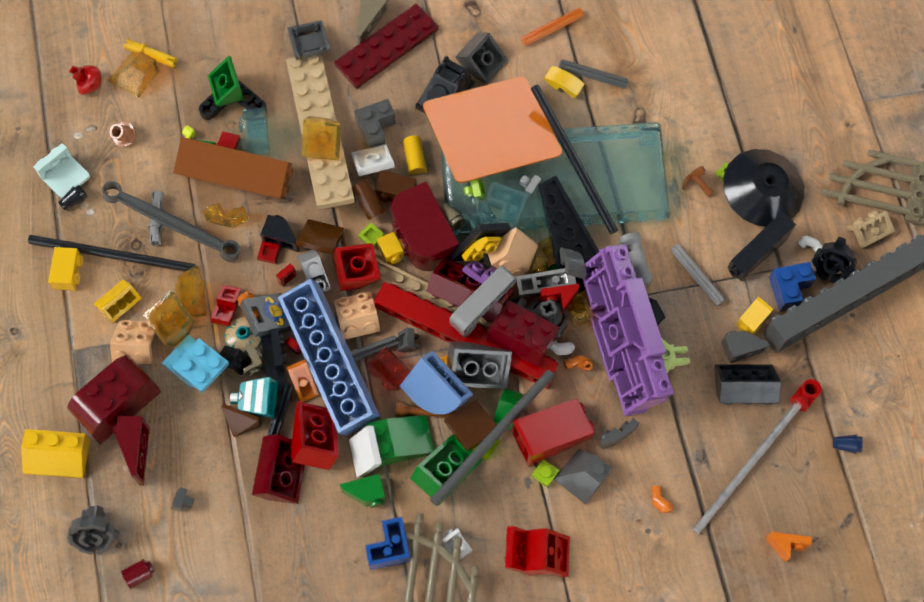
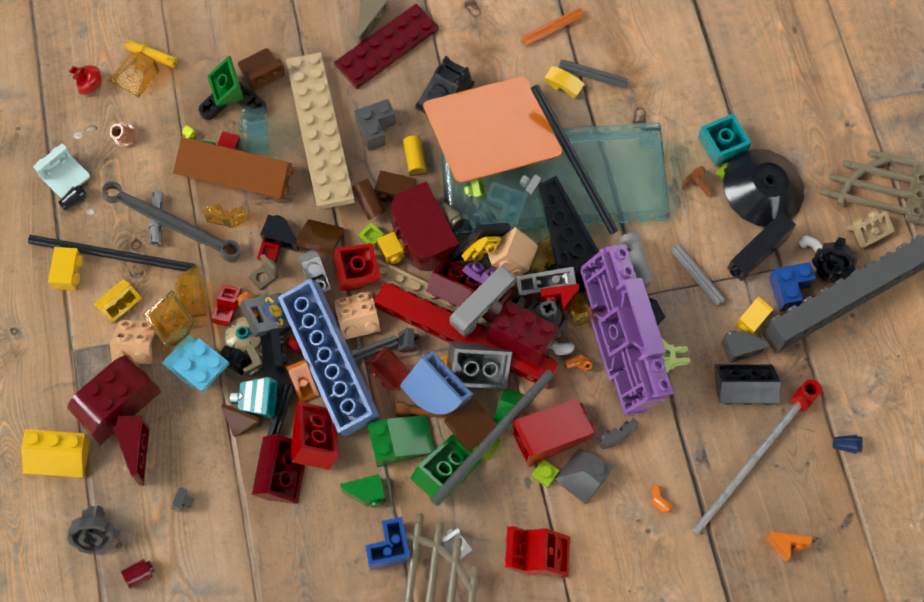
(261, 69): none -> reddish brown bracket
(269, 268): none -> dark tan bracket
(286, 275): red tile -> none
(309, 44): dark grey container -> none
(321, 138): clear yellow slope -> none
(365, 451): white tile -> none
(372, 160): white tile -> none
(482, 57): dark grey slope -> none
(573, 263): dark grey slope -> none
(724, 139): none -> teal brick

